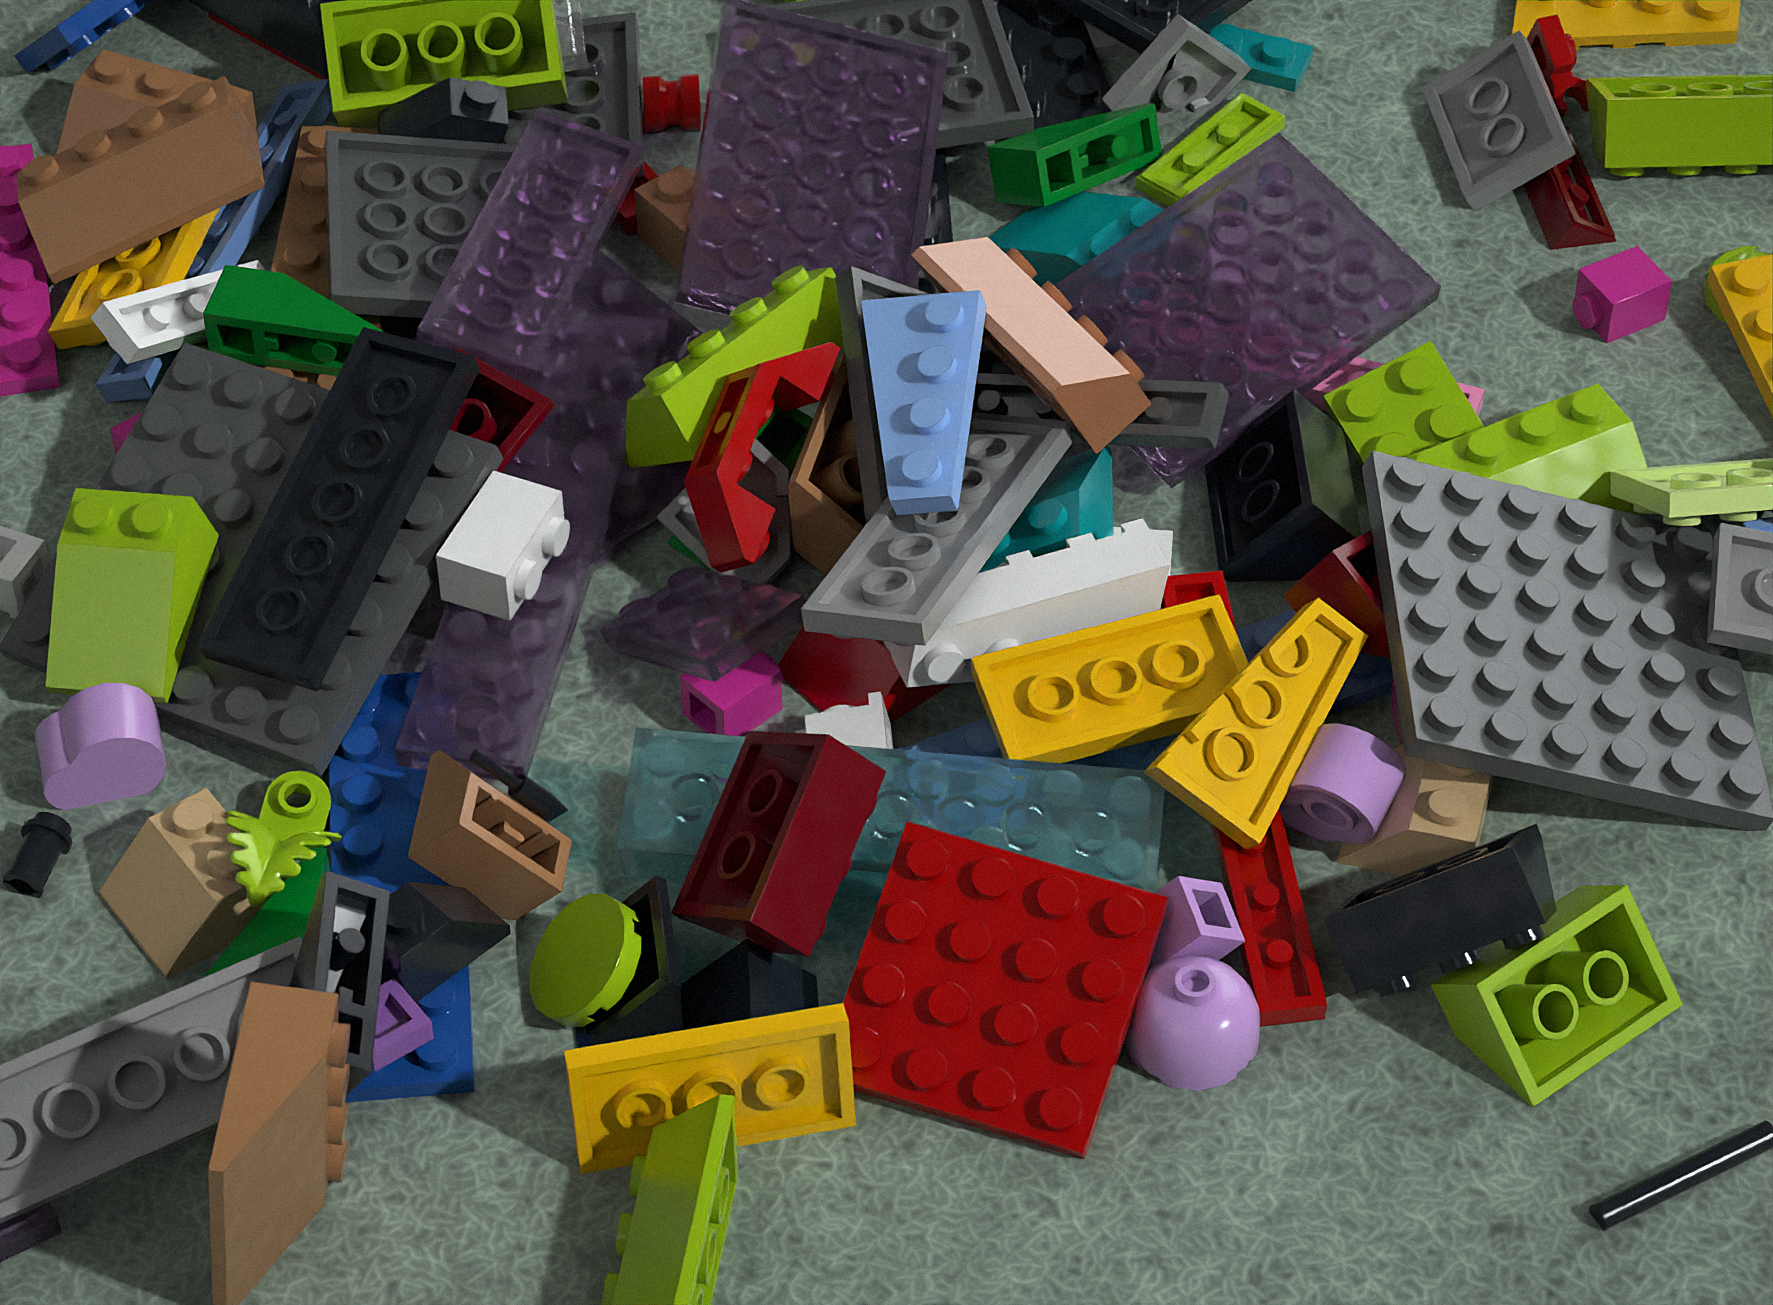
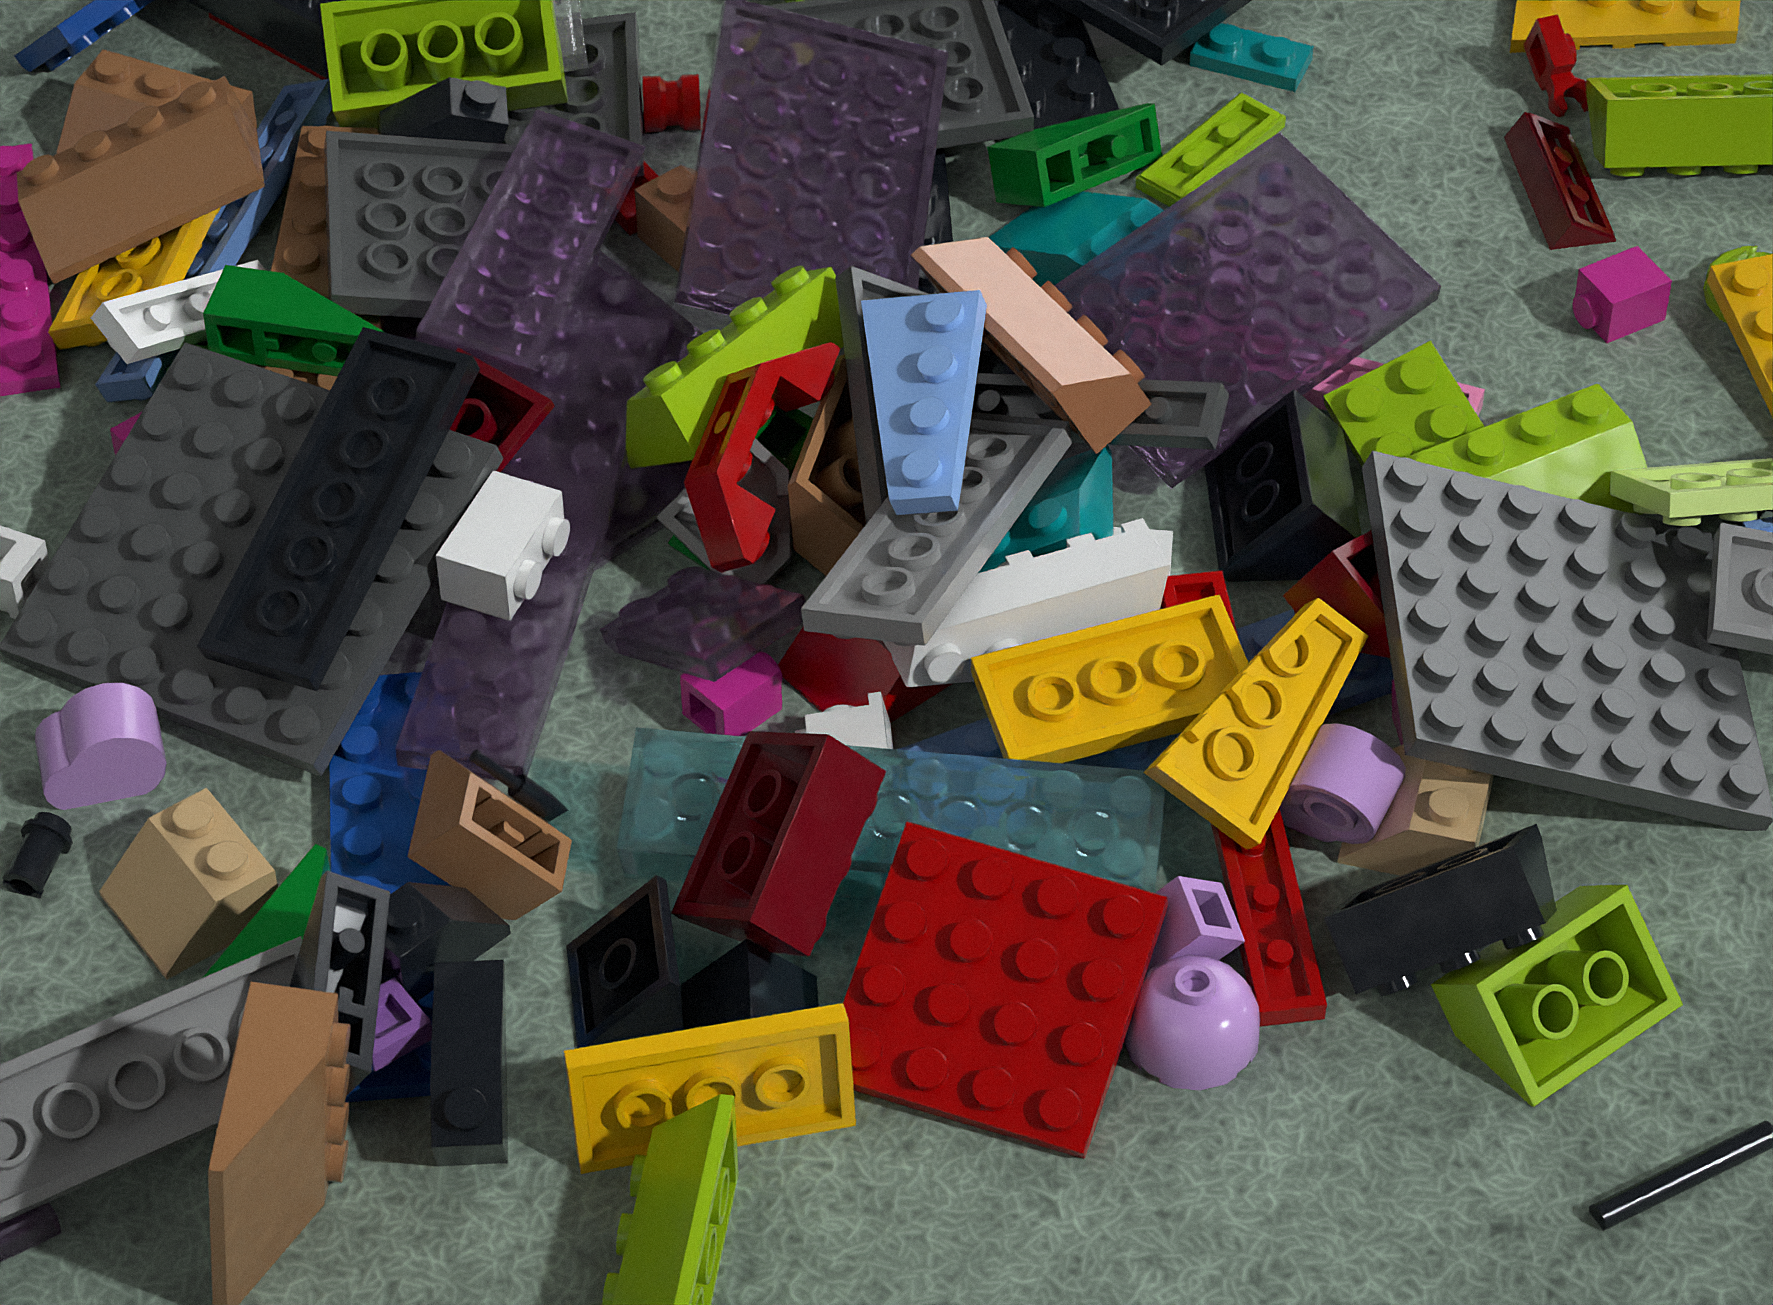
(126, 590): lime slope -> none
(280, 834): lime plant -> none
(469, 1064): none -> black slope
(584, 959): lime tile -> none
(1179, 71): light grey plate -> none
(1498, 121): light grey plate -> none

